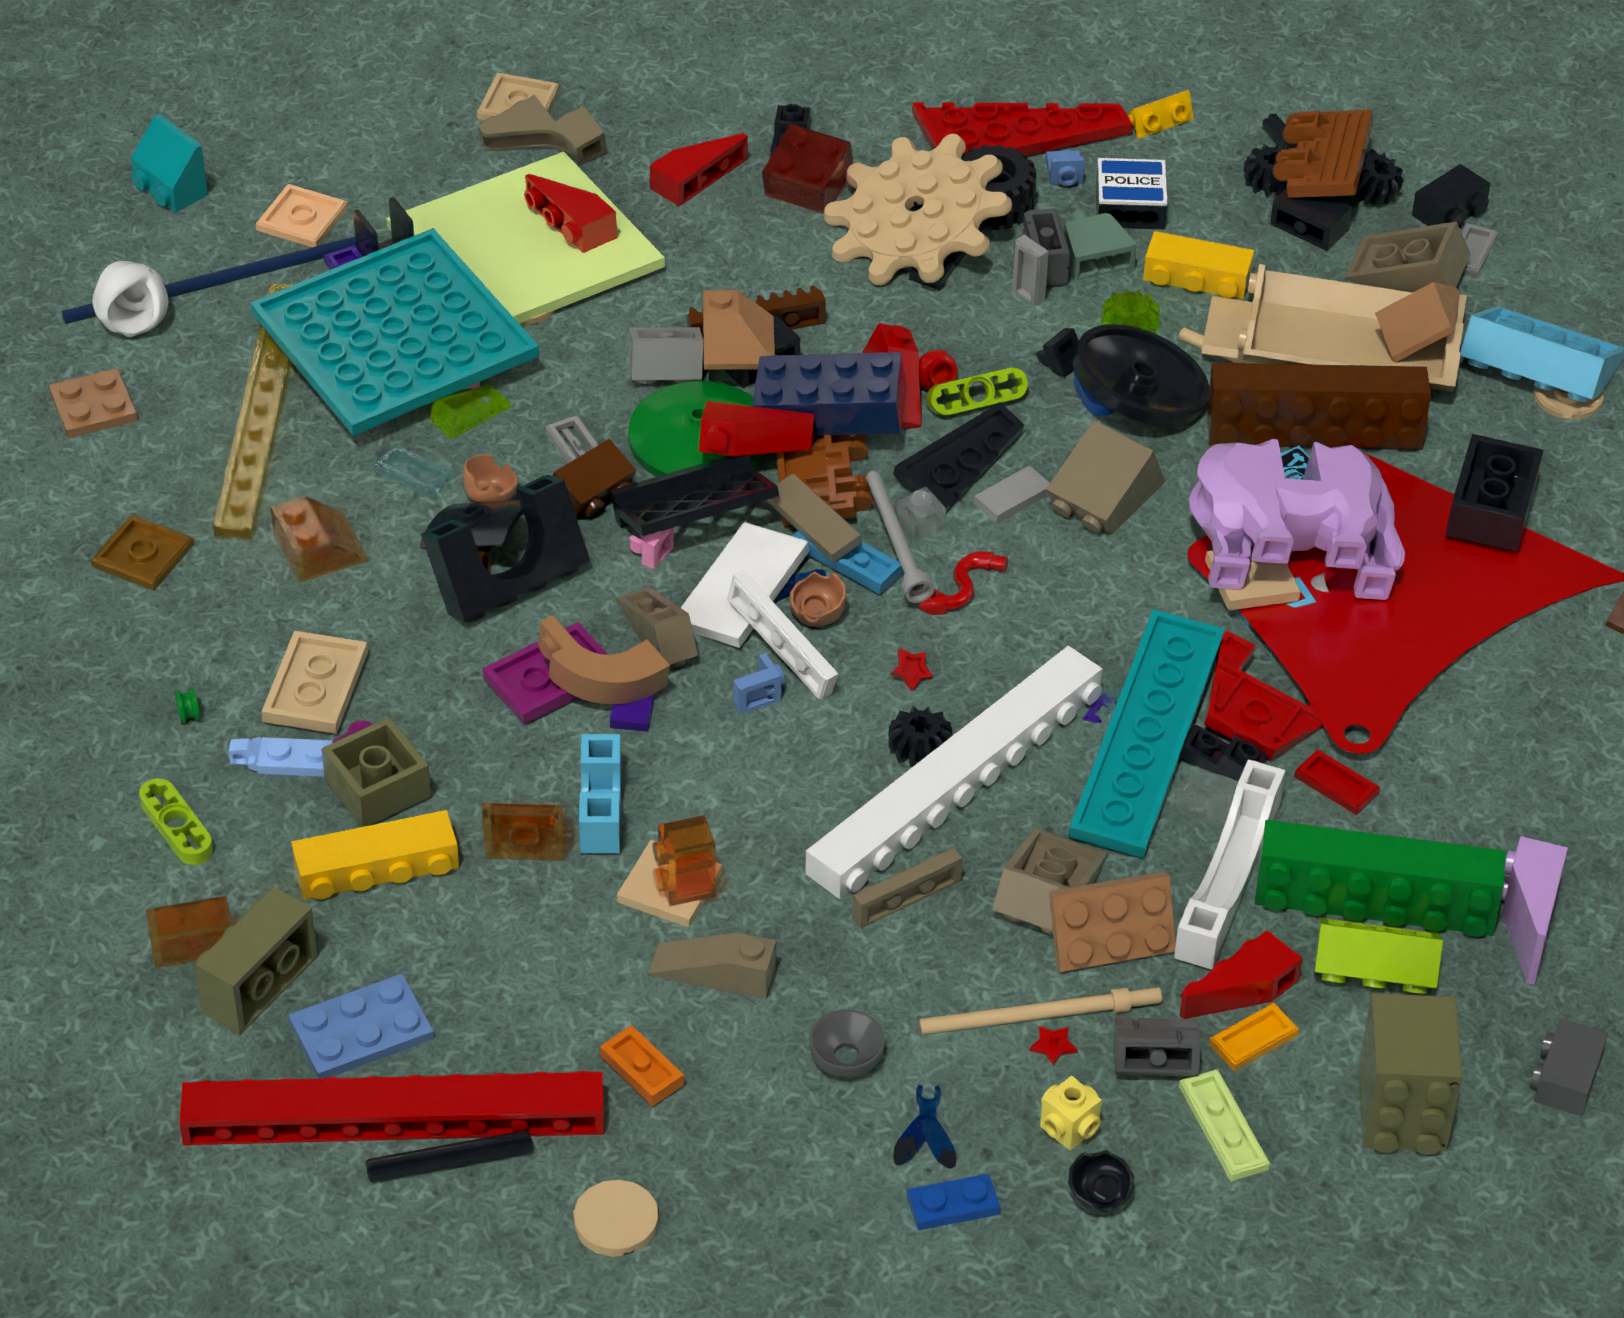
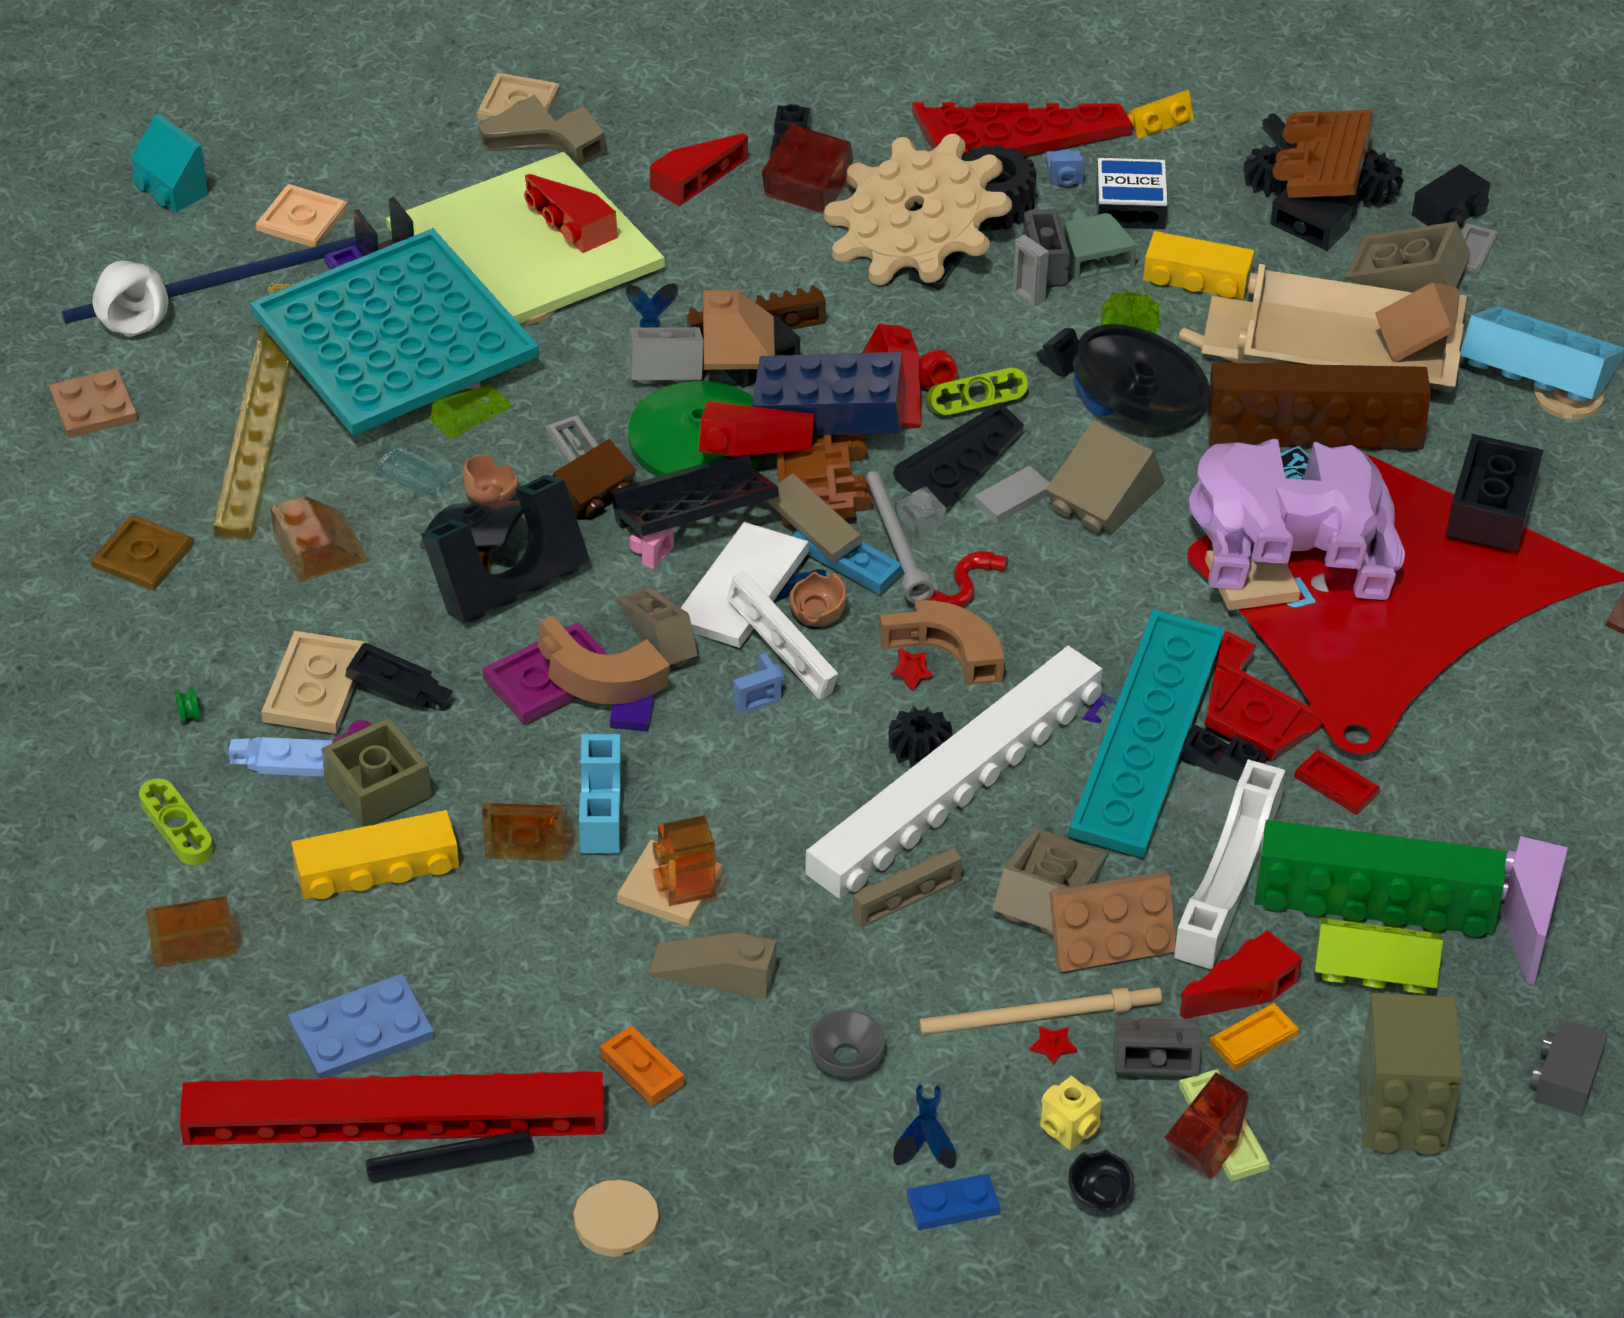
(256, 960): olive brick -> none
(397, 678): none -> black hinge
(651, 307): none -> clear blue piece
(952, 630): none -> medium nougat arch
(1210, 1125): none -> clear red slope

